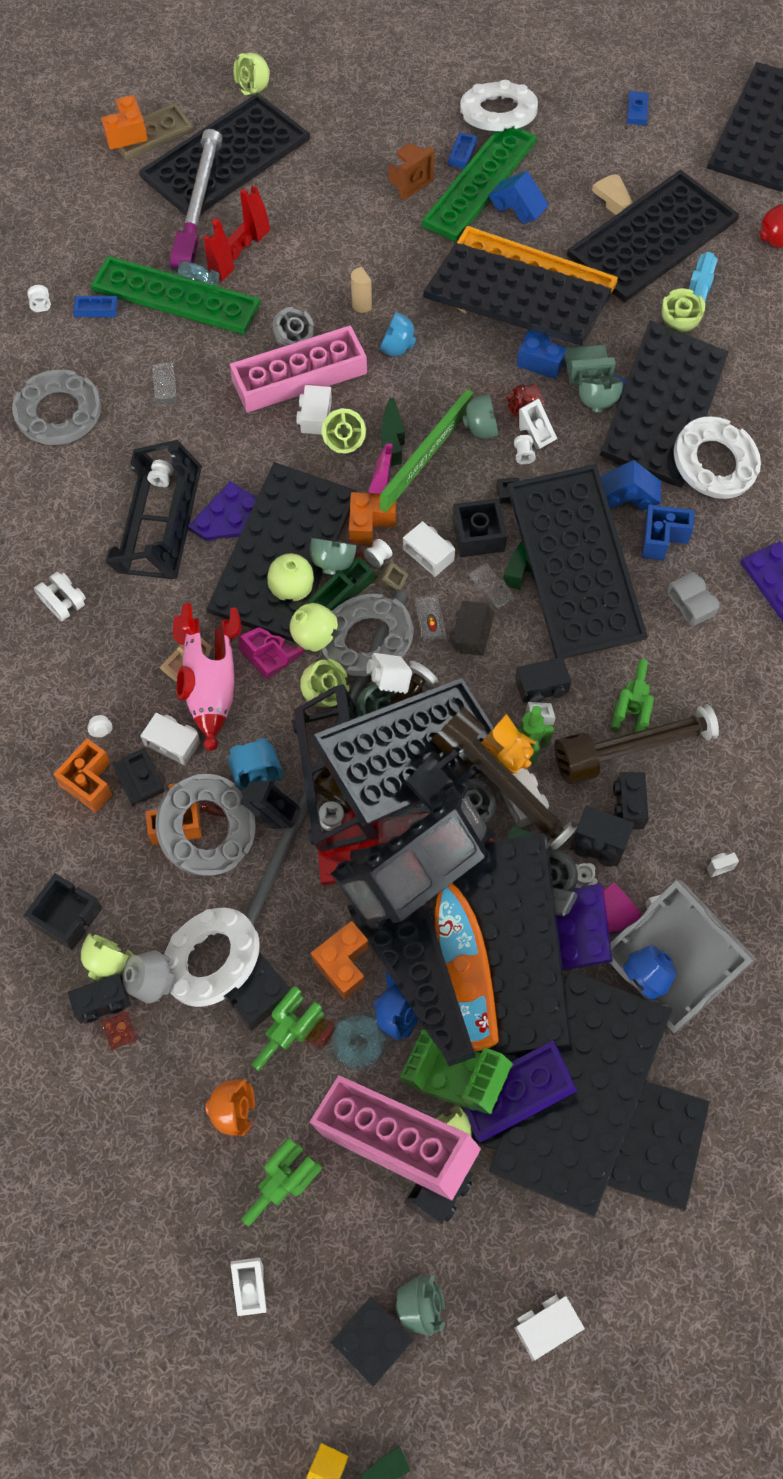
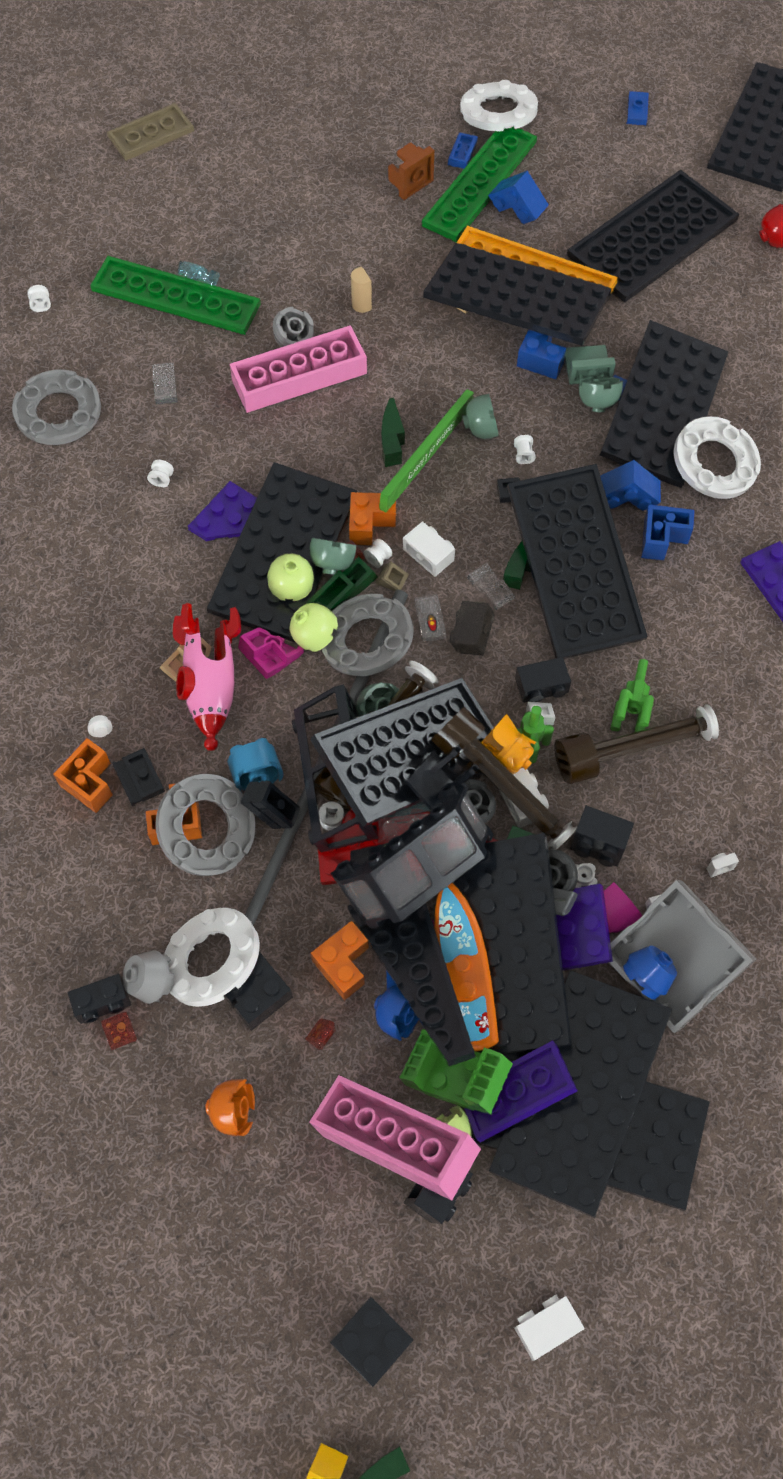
(61, 913): black piece -> none
(62, 584): white brick -> none
(95, 306): blue plate -> none
(103, 957): yellowish green cylinder -> none
(126, 126): orange brick -> none
(163, 554): black windscreen -> none
(170, 738): white brick -> none
(186, 242): piece -> none
(212, 809): clear red piece -> none
(221, 250): red wedge -> none
(248, 1286): white slope -> none
(251, 69): yellowish green cylinder -> none
(252, 140): black plate -> none
(282, 1179): bright green plant -> none
(288, 1026): bright green plant -> none
(315, 408): white brick -> none
(321, 677): yellowish green cylinder -> none
(344, 430): yellowish green cylinder -> none
(348, 1054): clear light blue plate -> none
(381, 472): dark pink slope -> none
(389, 672): white brick -> none
(398, 336): dark azure cylinder -> none
(420, 1305): sand green cone -> none
(479, 527): black brick -> none
(522, 396): clear red brick -> none
(535, 421): white slope -> none
(613, 192): tan slope -> none
(631, 798): black brick -> none
(682, 310): yellowish green cylinder -> none
(693, 599): light grey brick -> none
(703, 275): medium azure piece -> none

